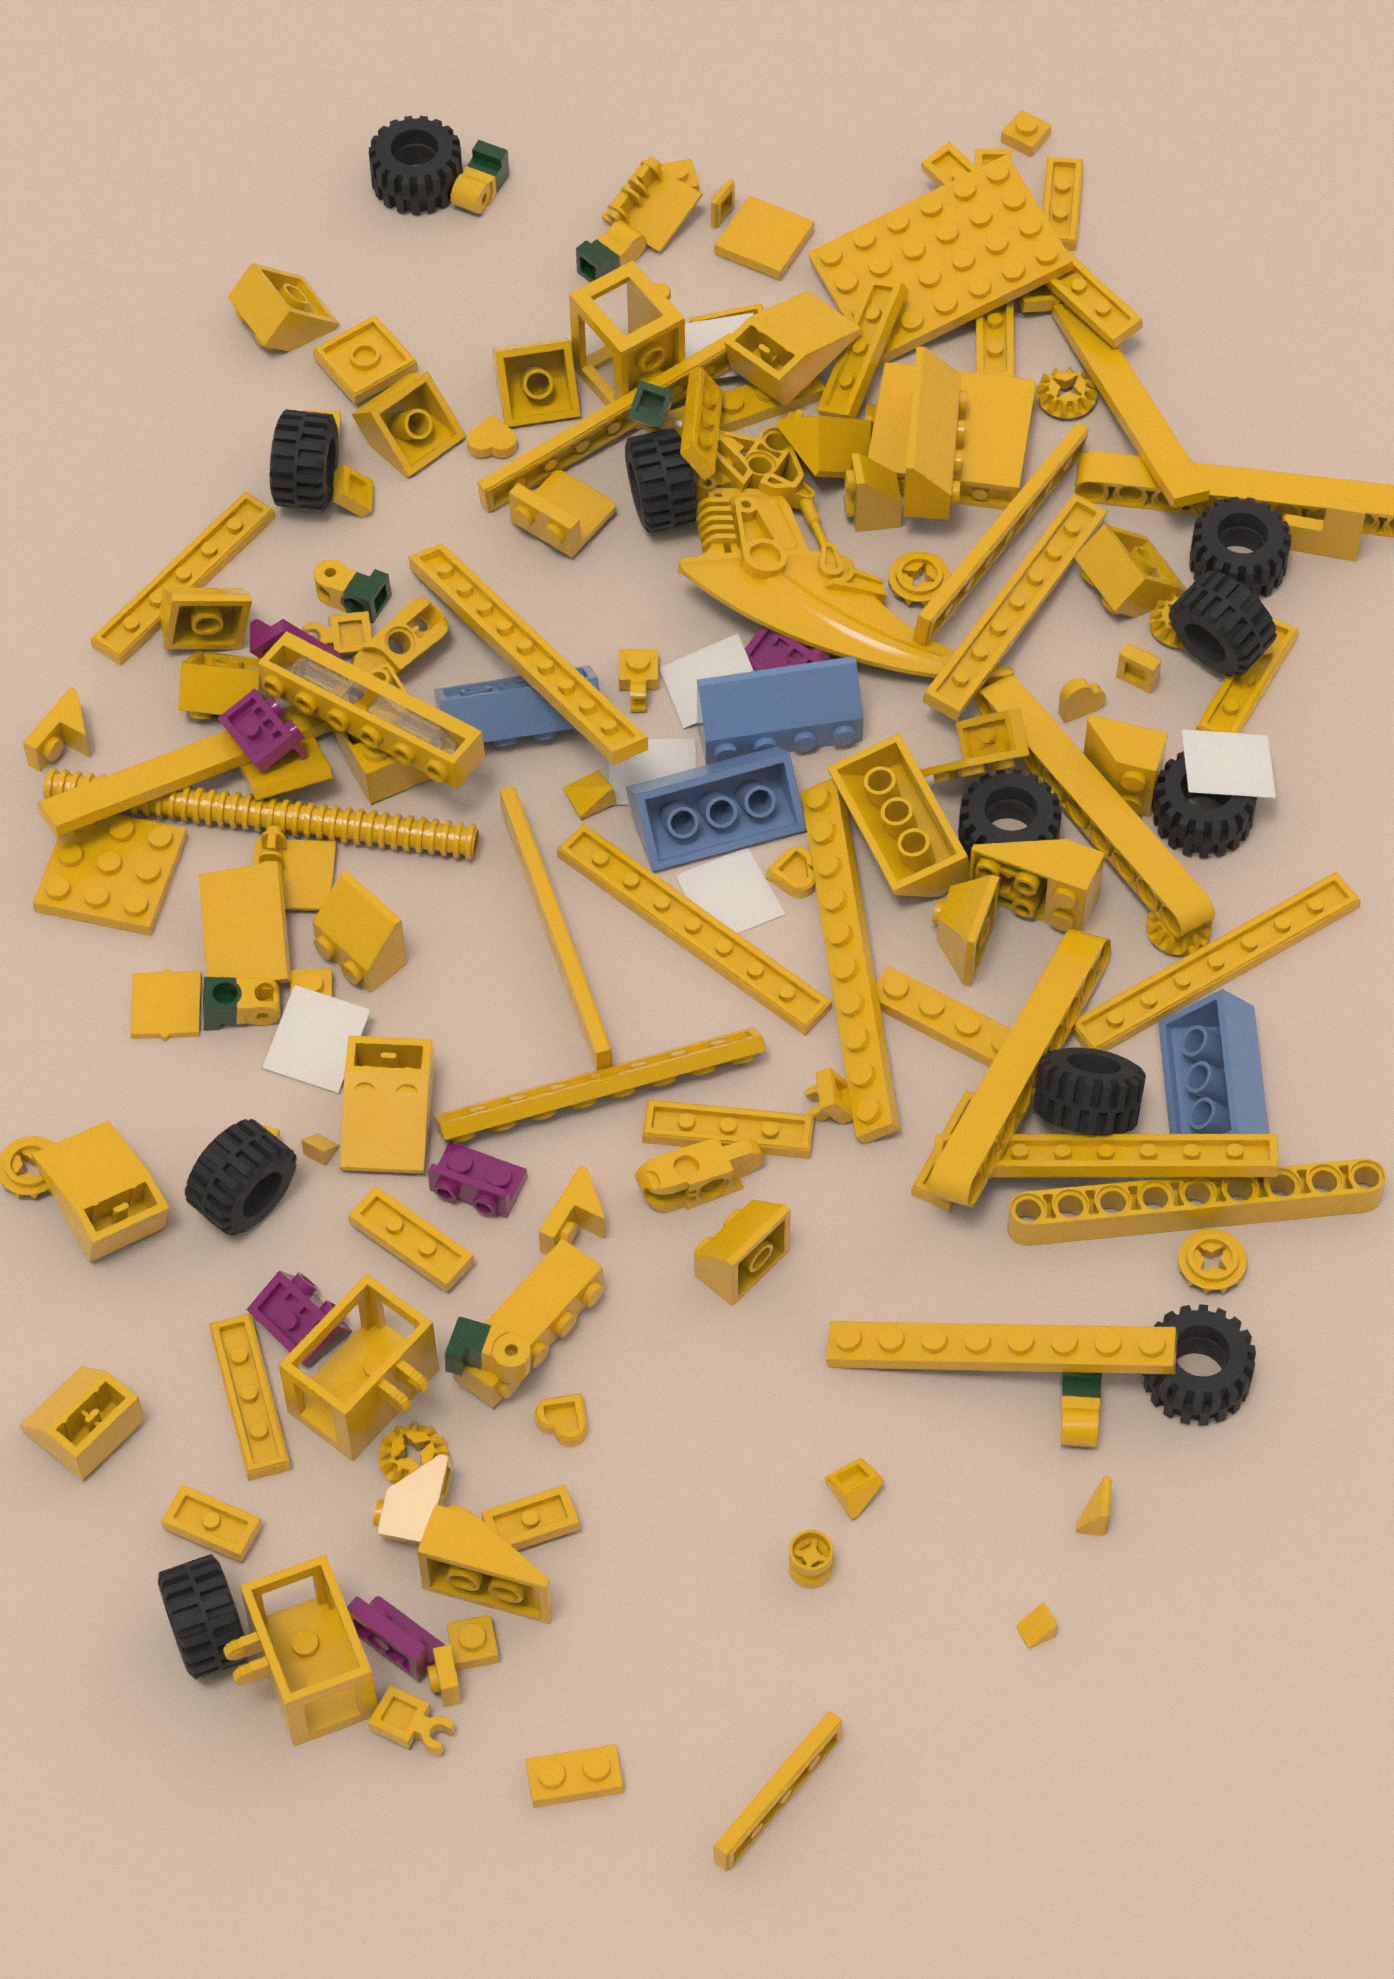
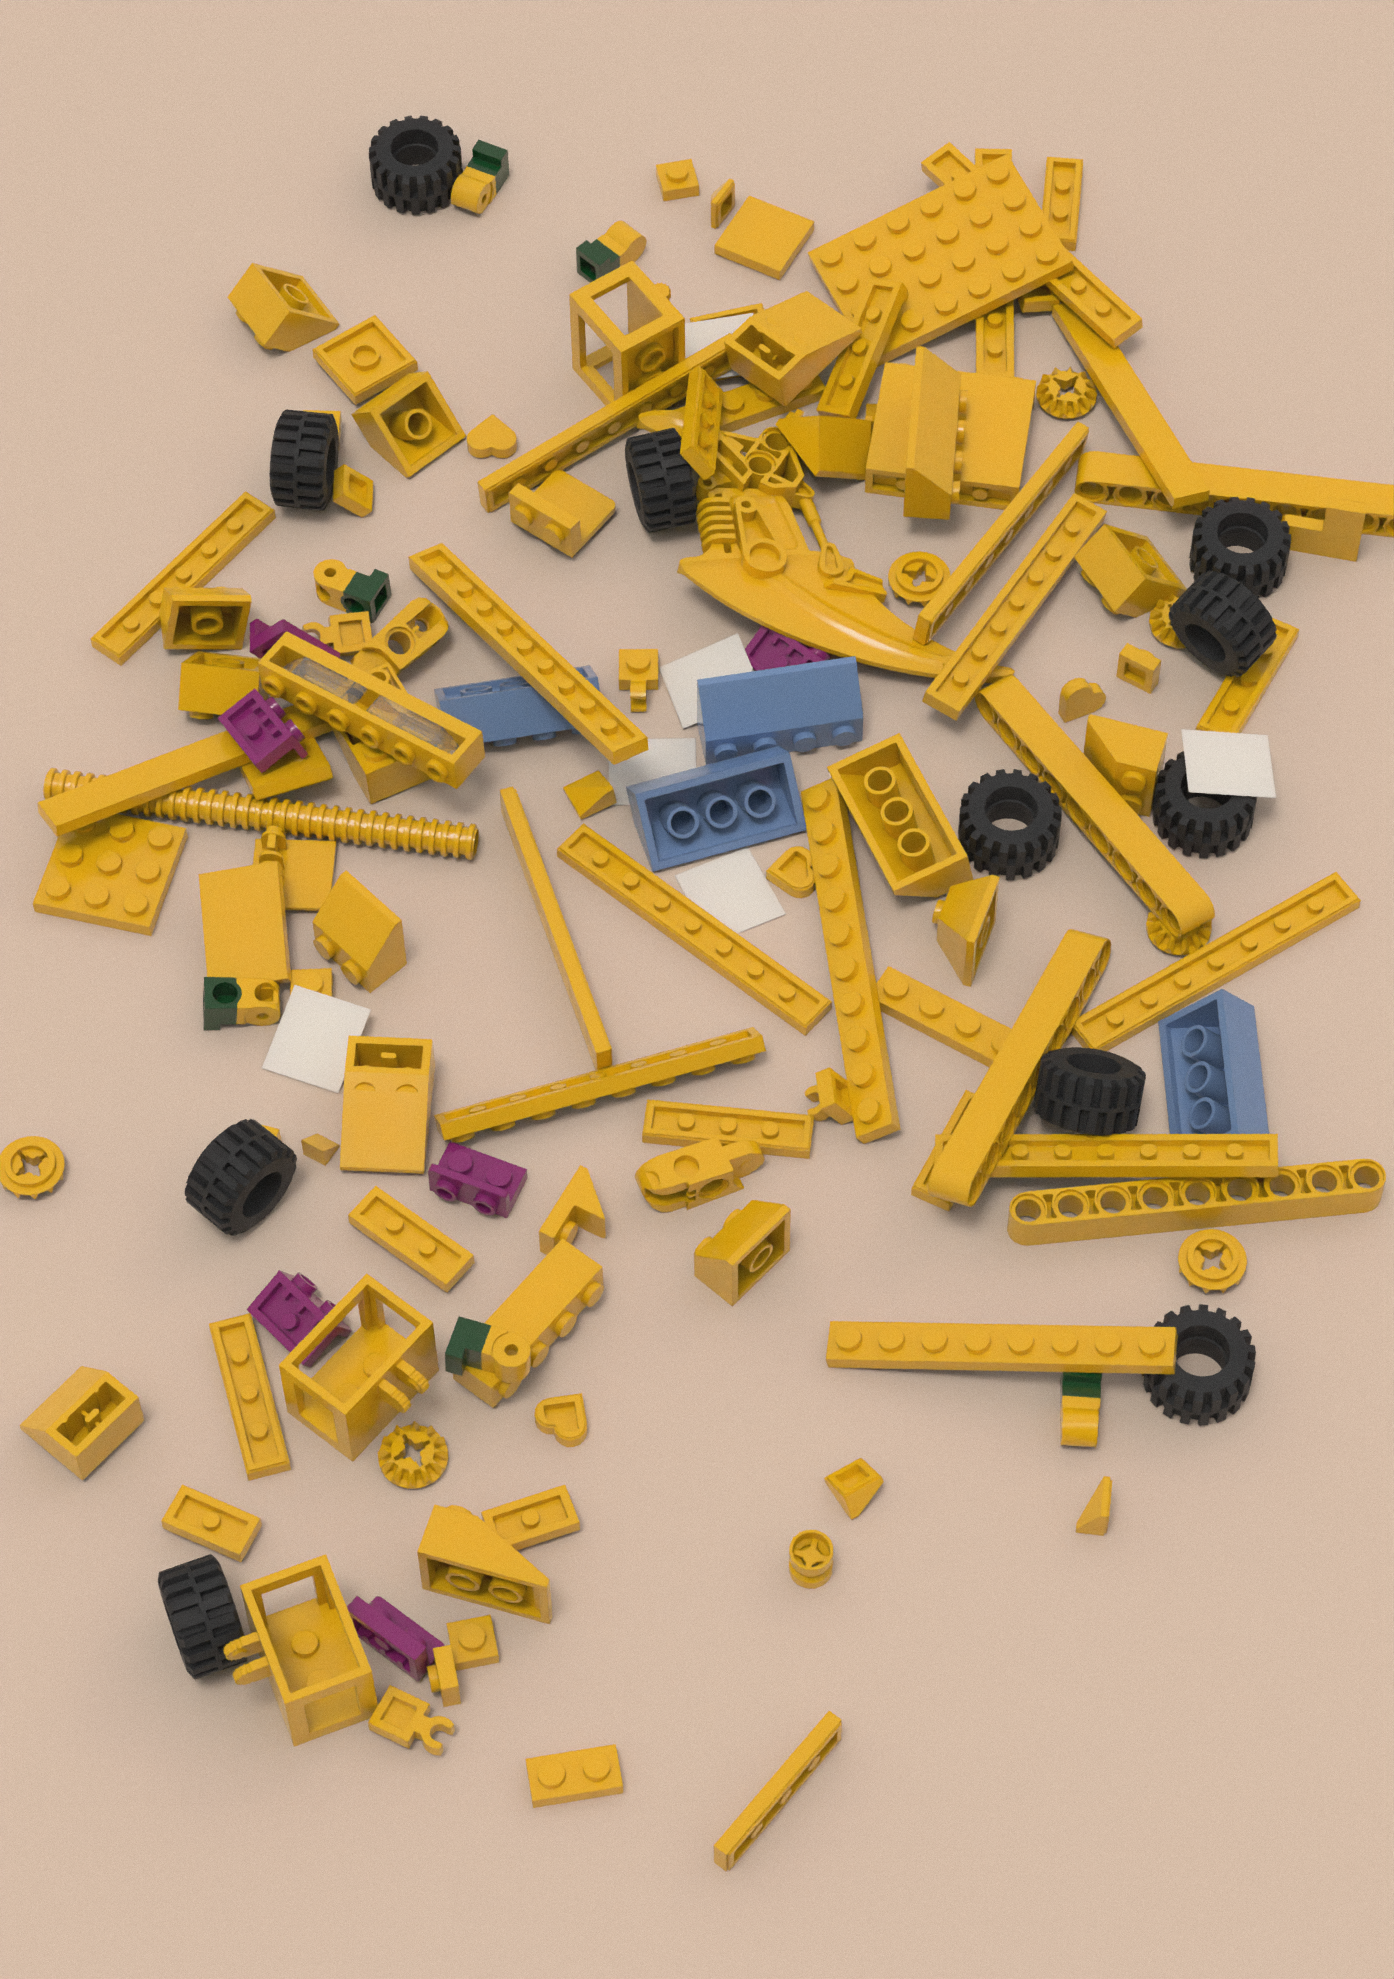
(59, 727): yellow slope -> none
(102, 1190): yellow slope -> none
(166, 1004): yellow piece -> none
(411, 1500): slope -> none
(536, 381): yellow slope -> none
(651, 405): dark green leg -> none
(653, 203): yellow hinge -> none
(873, 495): yellow slope -> none
(984, 741): yellow bracket -> none
(1025, 133): yellow plate -> none
(1037, 1626): yellow piece -> none
(1043, 879): yellow slope -> none

